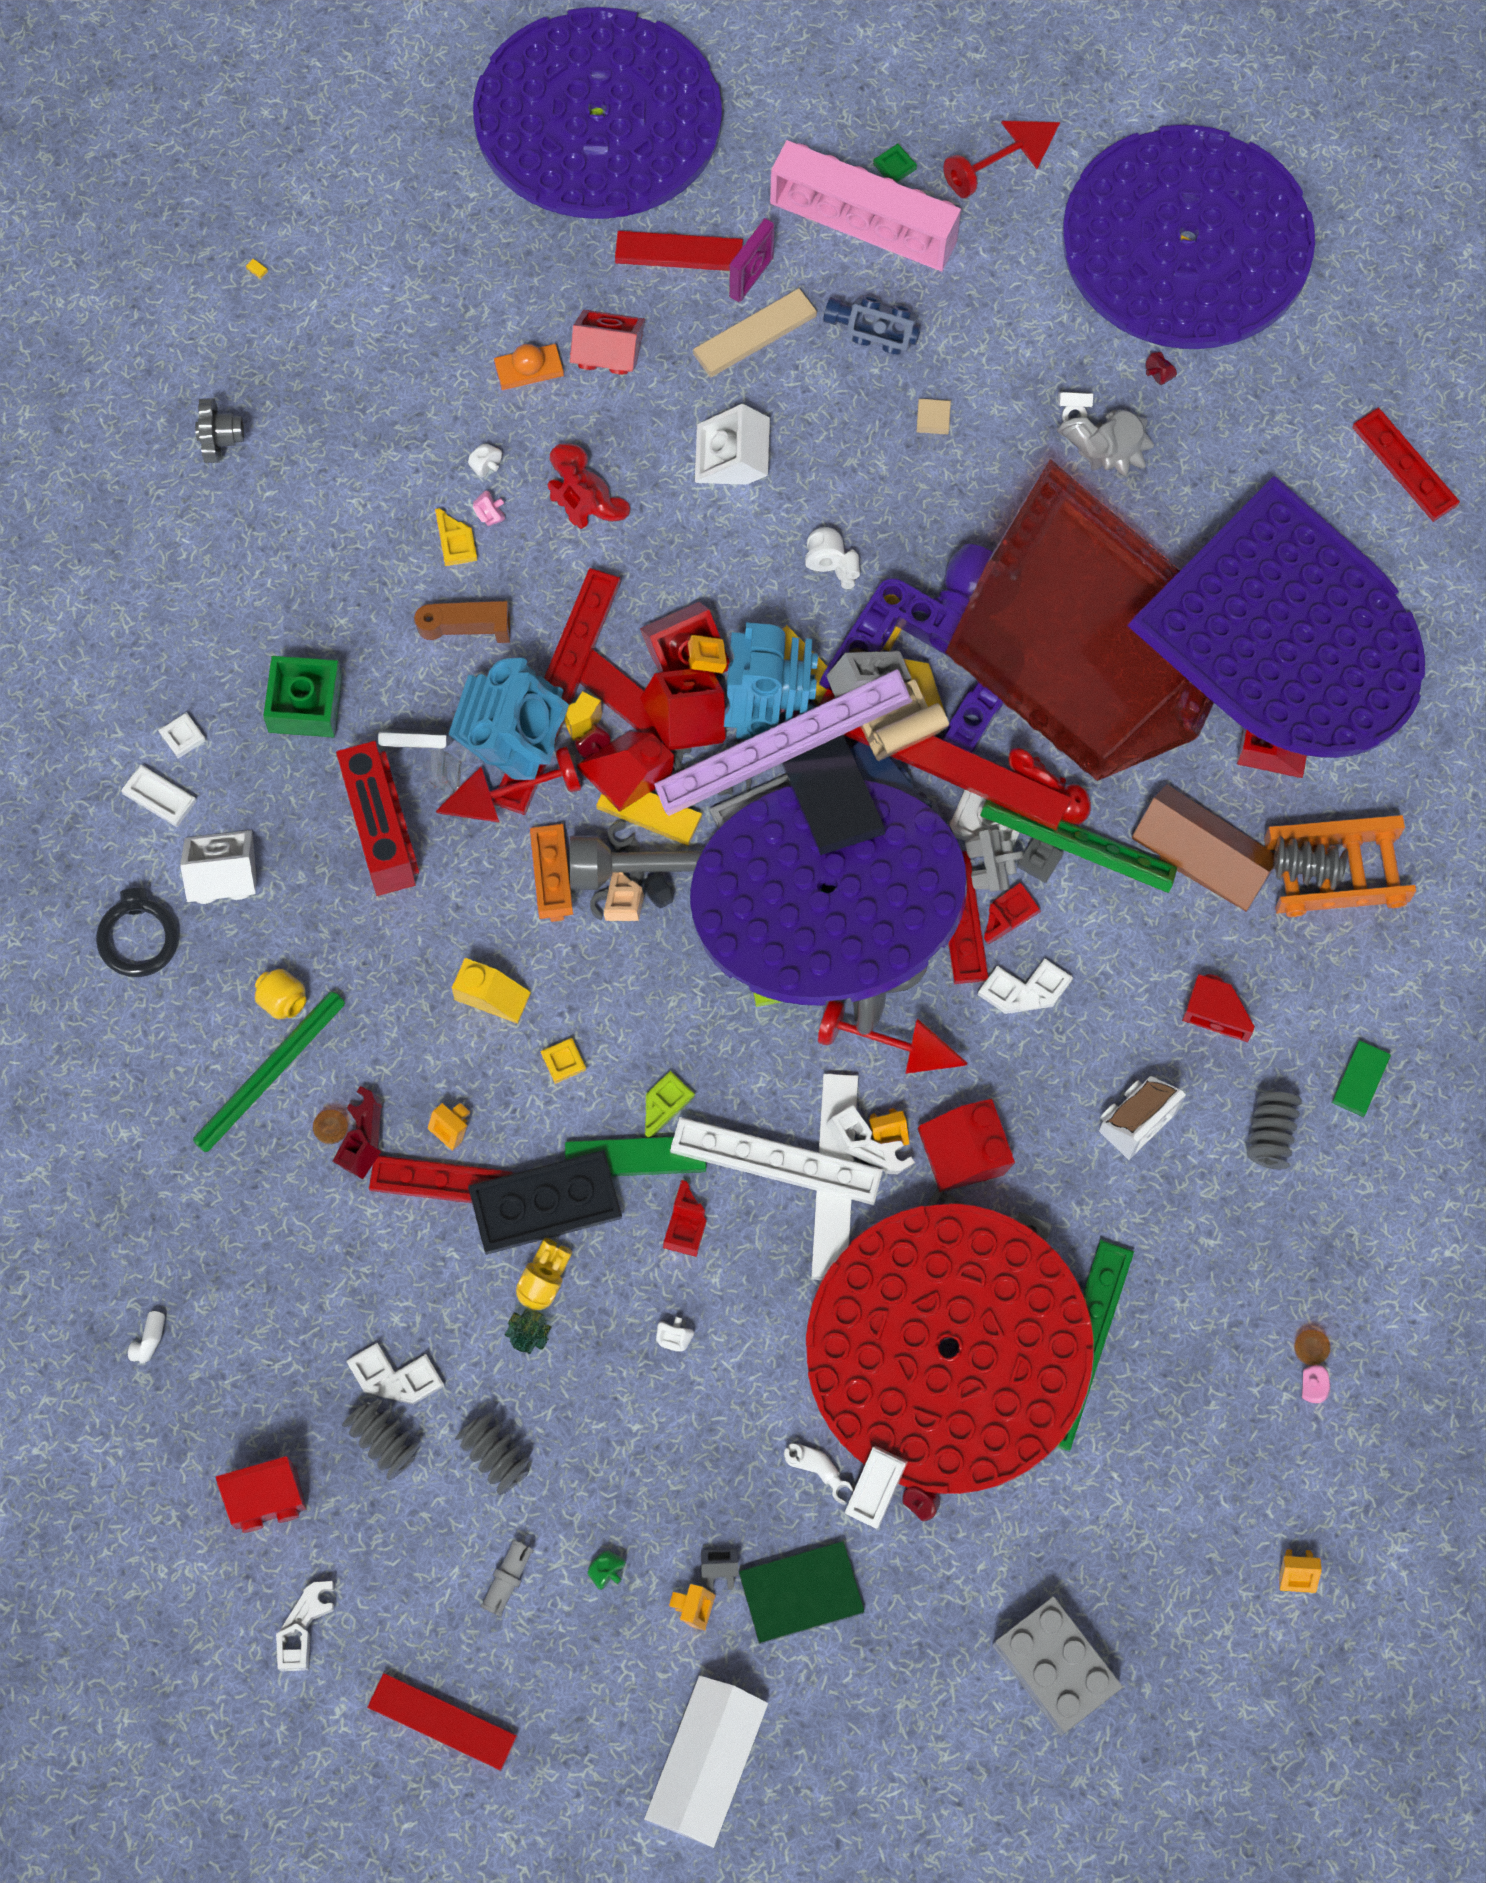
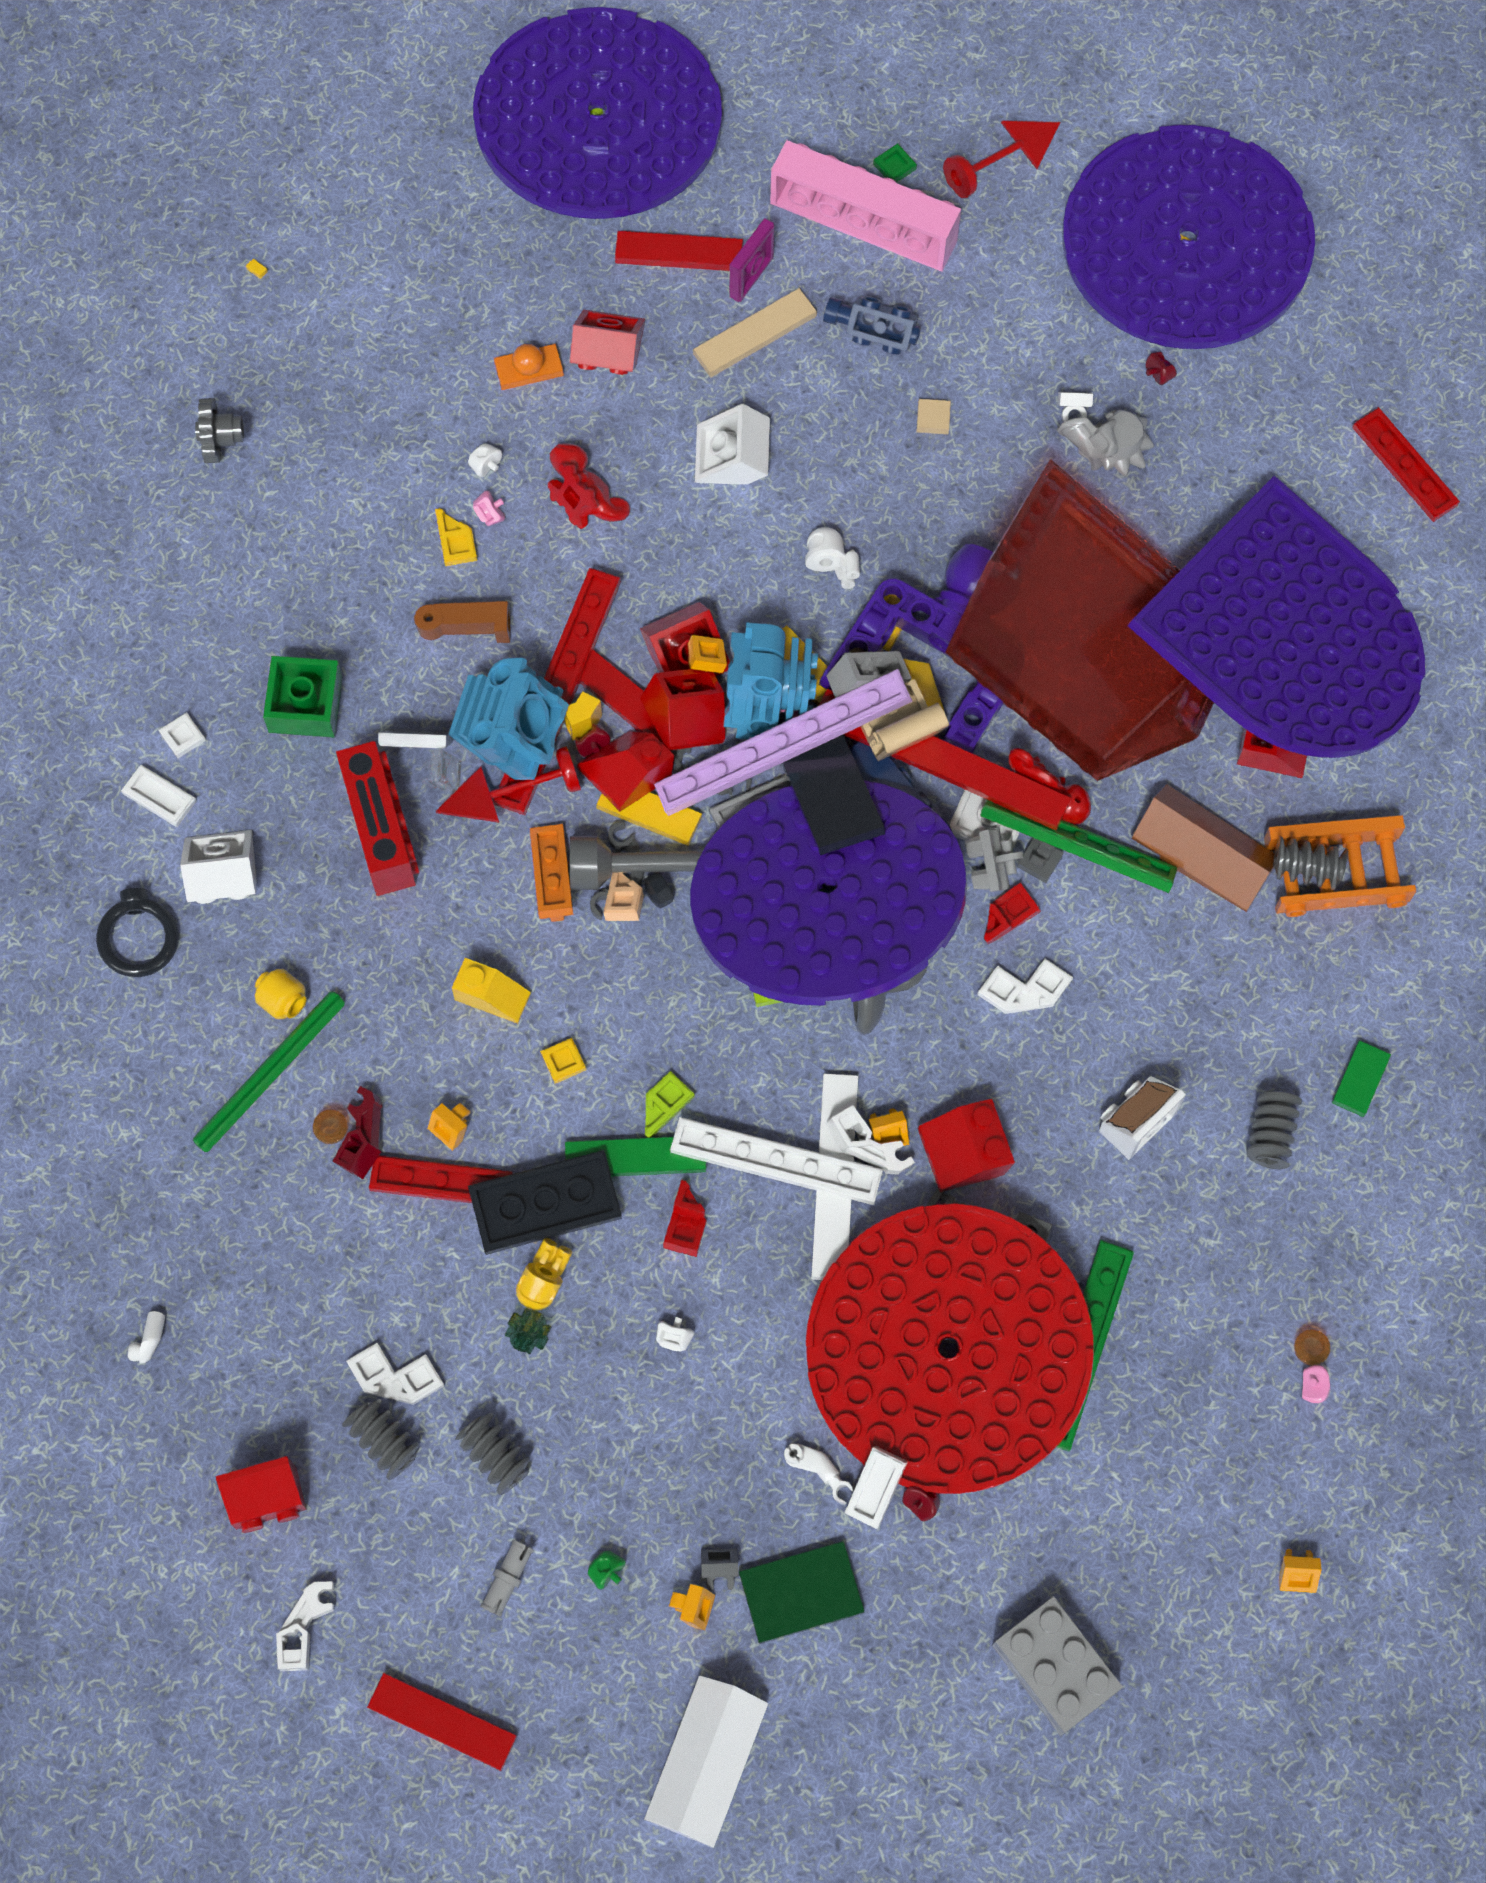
(926, 1050): red piece -> none
(966, 944): red tile -> none
(1218, 1008): red slope -> none

